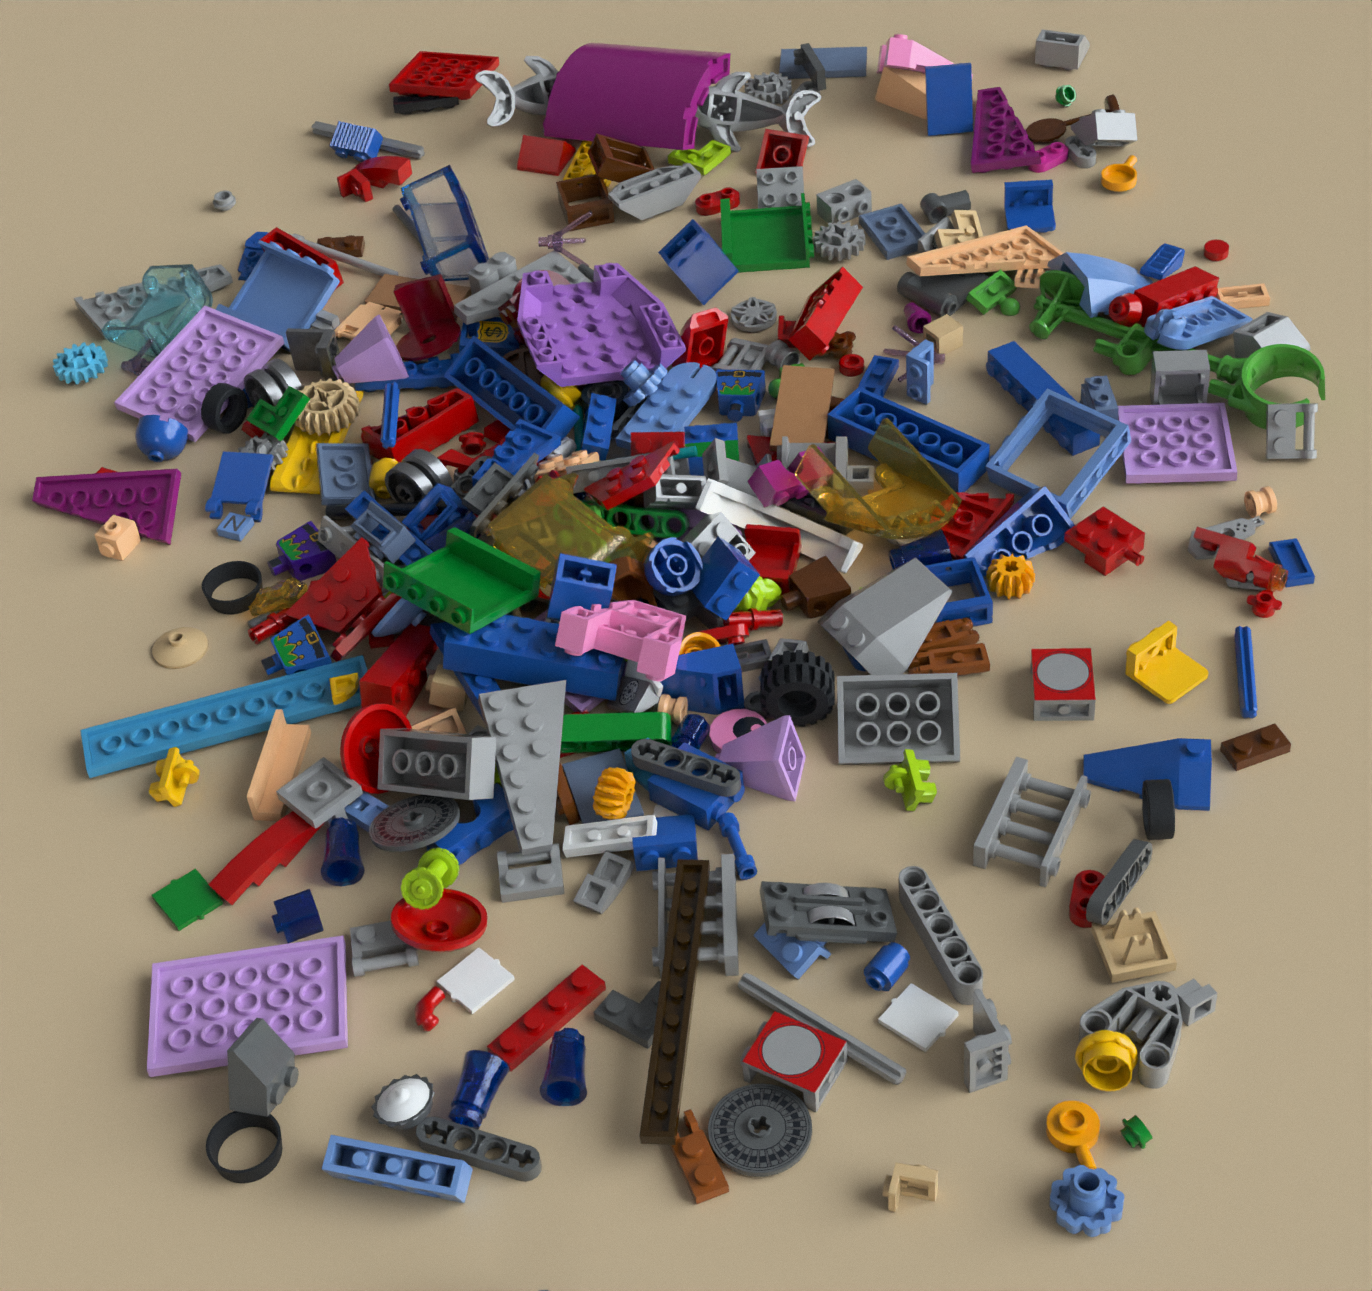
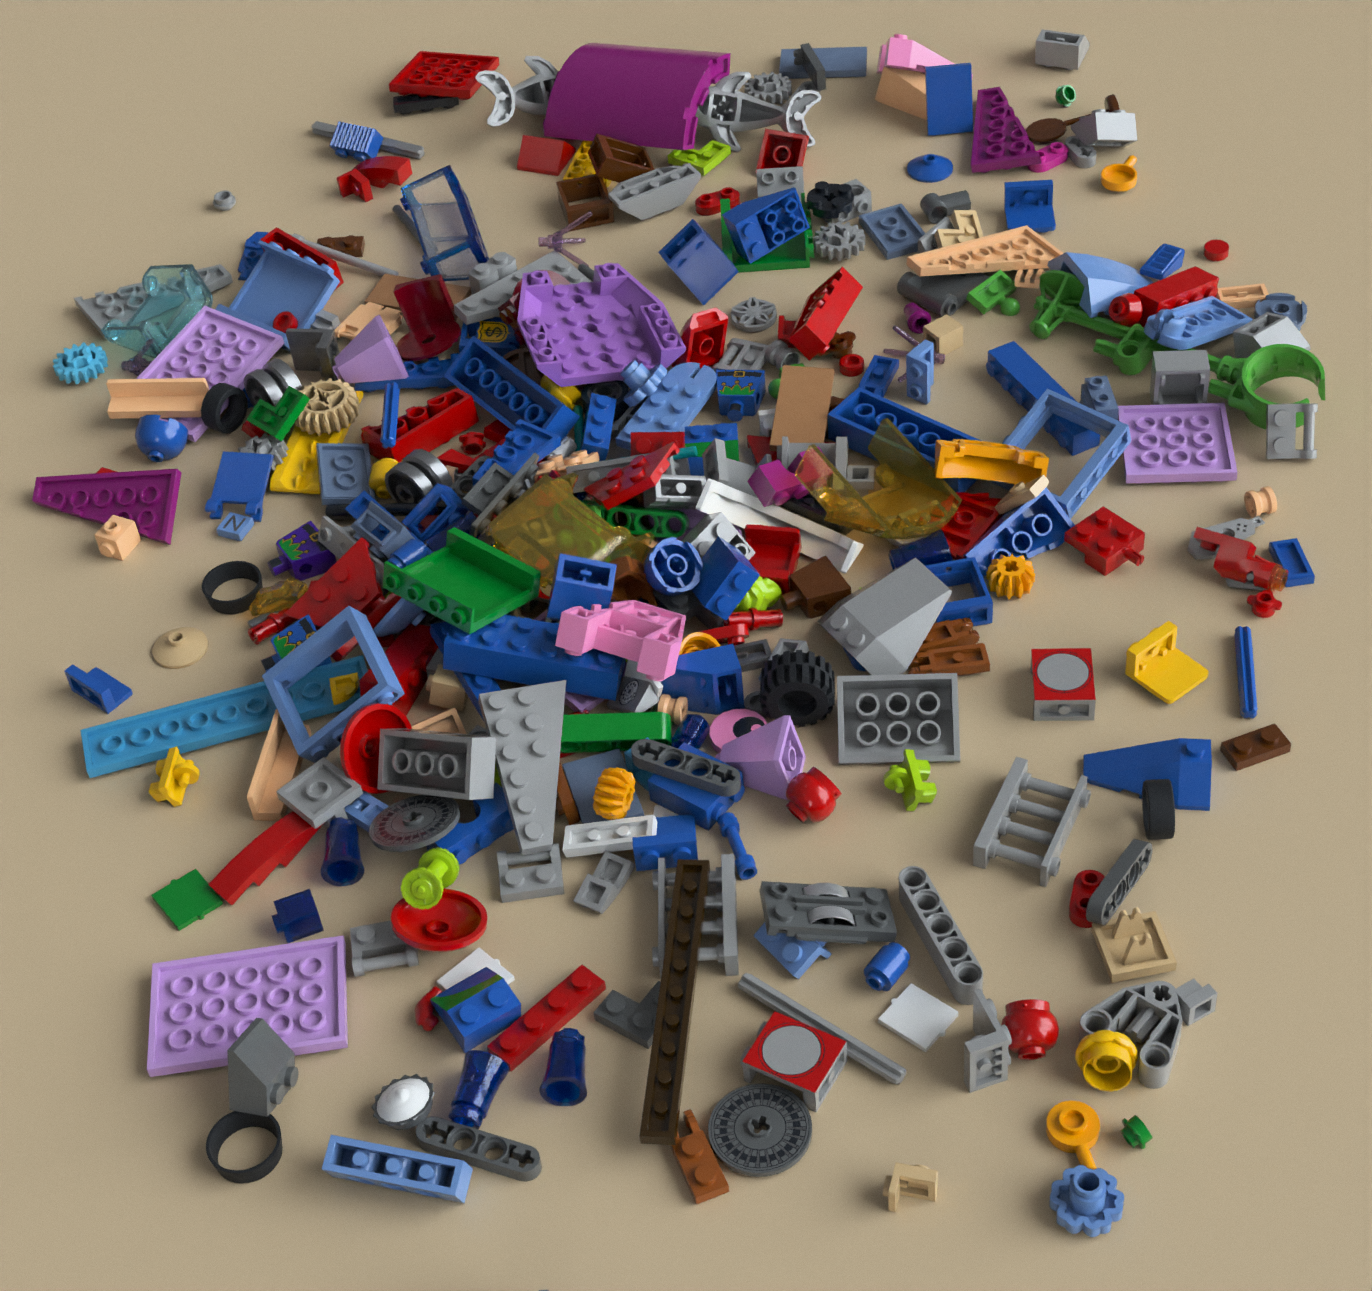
(97, 687): none -> blue panel
(156, 397): none -> light nougat panel
(284, 321): none -> red tile
(309, 655): none -> medium blue window
(408, 553): none -> blue brick
(477, 1008): none -> blue slope
(765, 223): none -> blue slope
(812, 796): none -> red piece
(830, 200): none -> black plate
(930, 168): none -> blue dish
(988, 461): none -> light orange windscreen
(1021, 494): none -> tan plate
(1031, 1028): none -> red piece
(1283, 303): none -> sand blue plate

